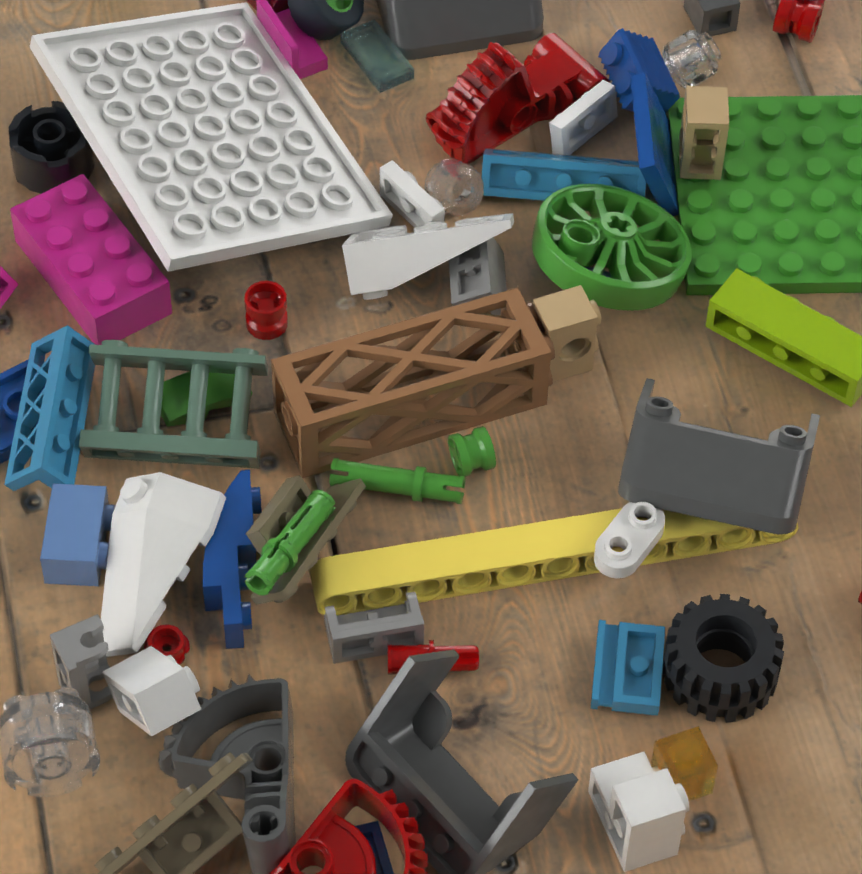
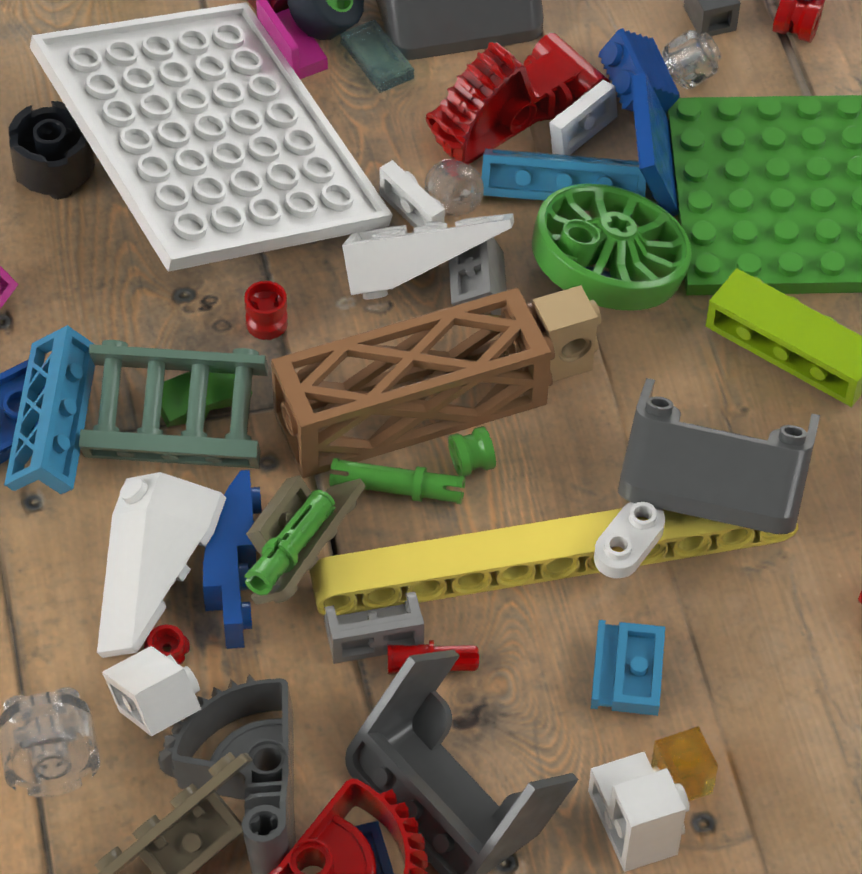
(76, 535): medium blue brick -> none
(82, 658): light grey hinge -> none
(91, 261): dark pink piece -> none
(703, 132): tan brick -> none
(728, 627): black tyre -> none

